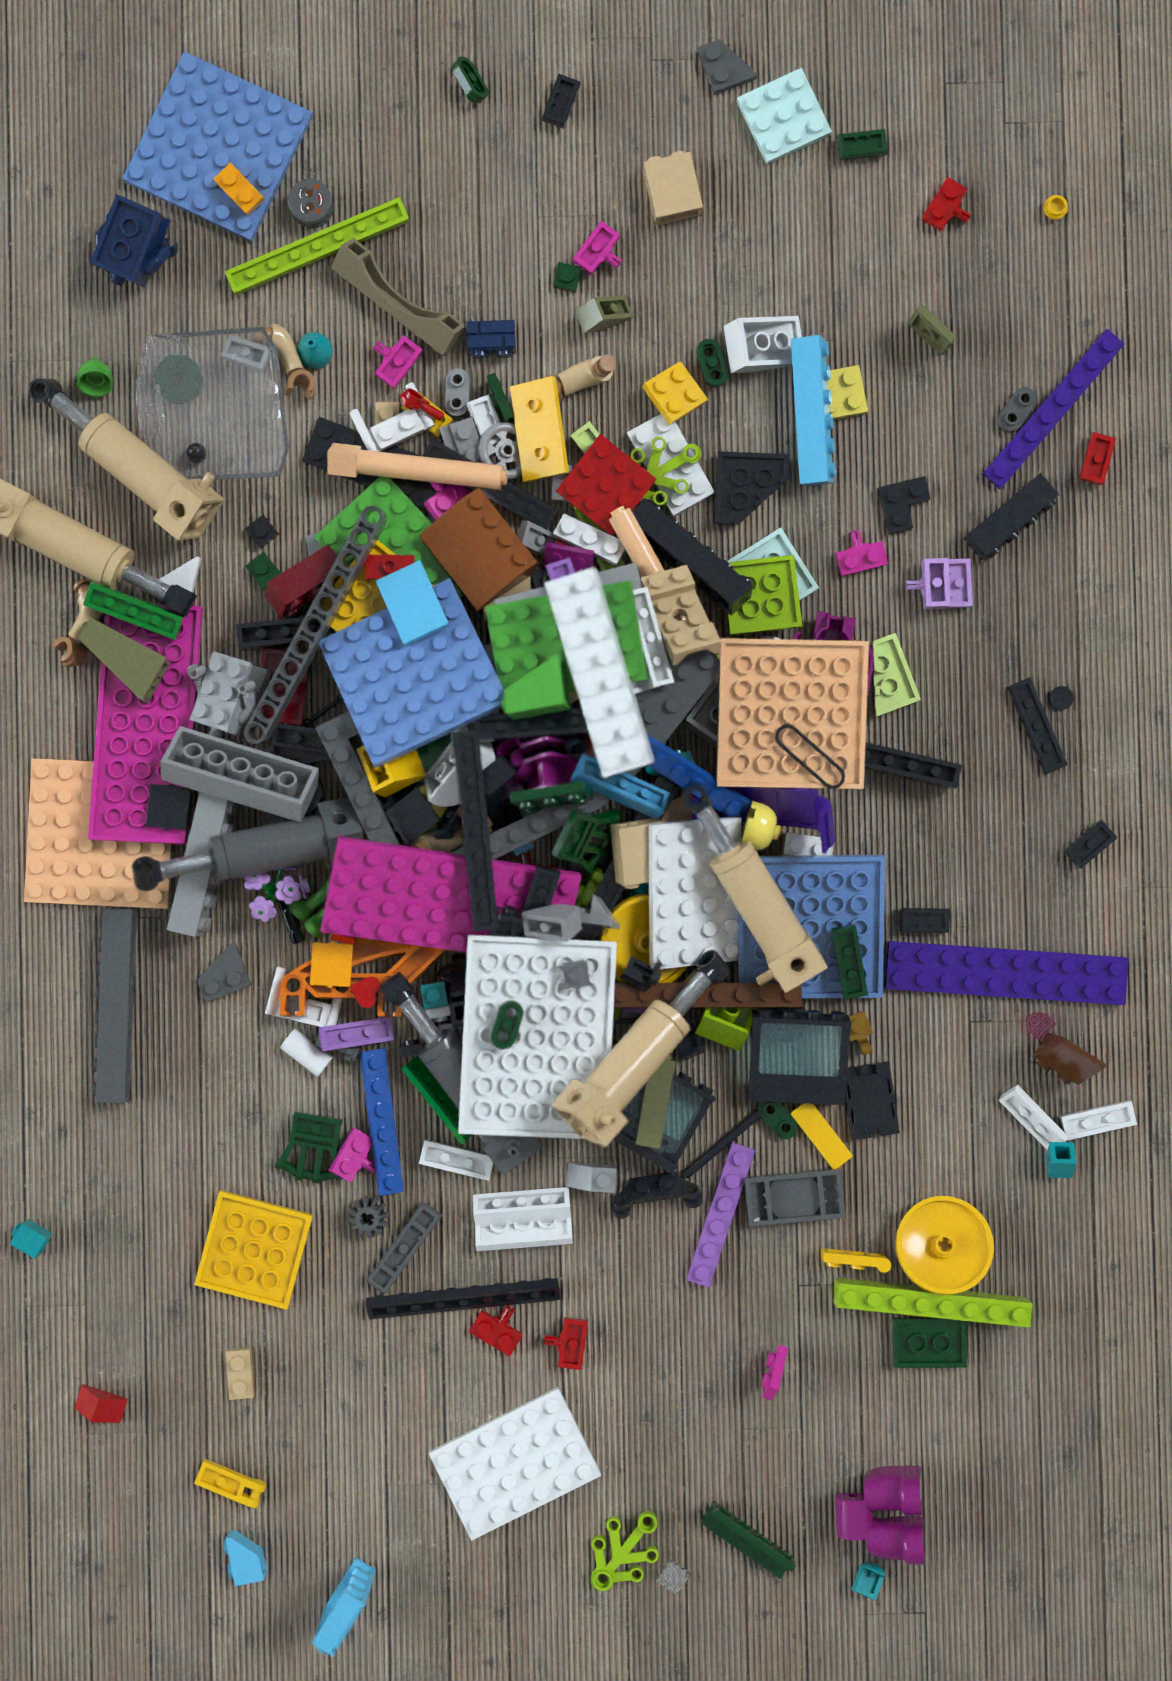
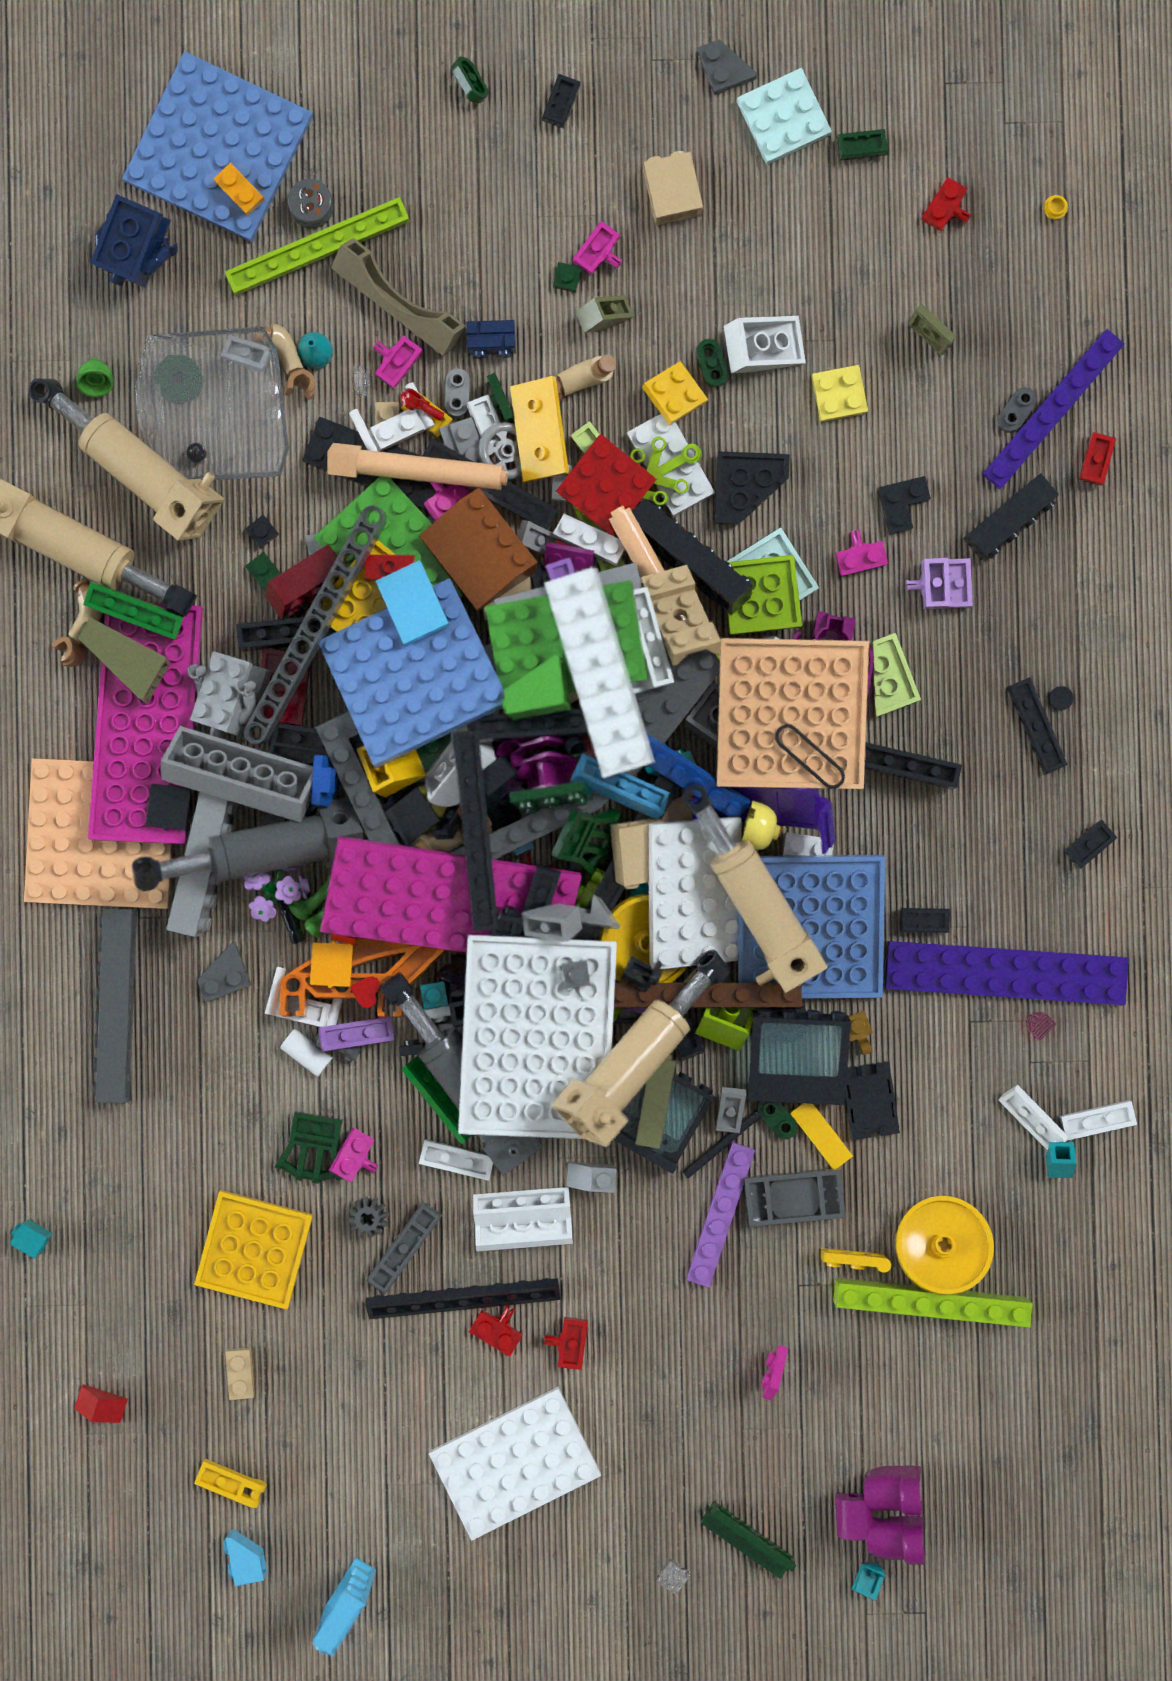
(184, 575): white tile -> none
(307, 722): black hinge -> none
(324, 781): none -> blue plate
(361, 380): none -> clear plate
(381, 1121): blue plate -> none
(507, 1024): dark green plate -> none
(622, 1553): lime plant -> none
(655, 1188): black plate -> none
(730, 1109): none -> light grey slope
(812, 410): medium azure brick -> none
(849, 961): dark green plate -> none
(929, 1342): dark green plate -> none
(1067, 1059): reddish brown slope -> none

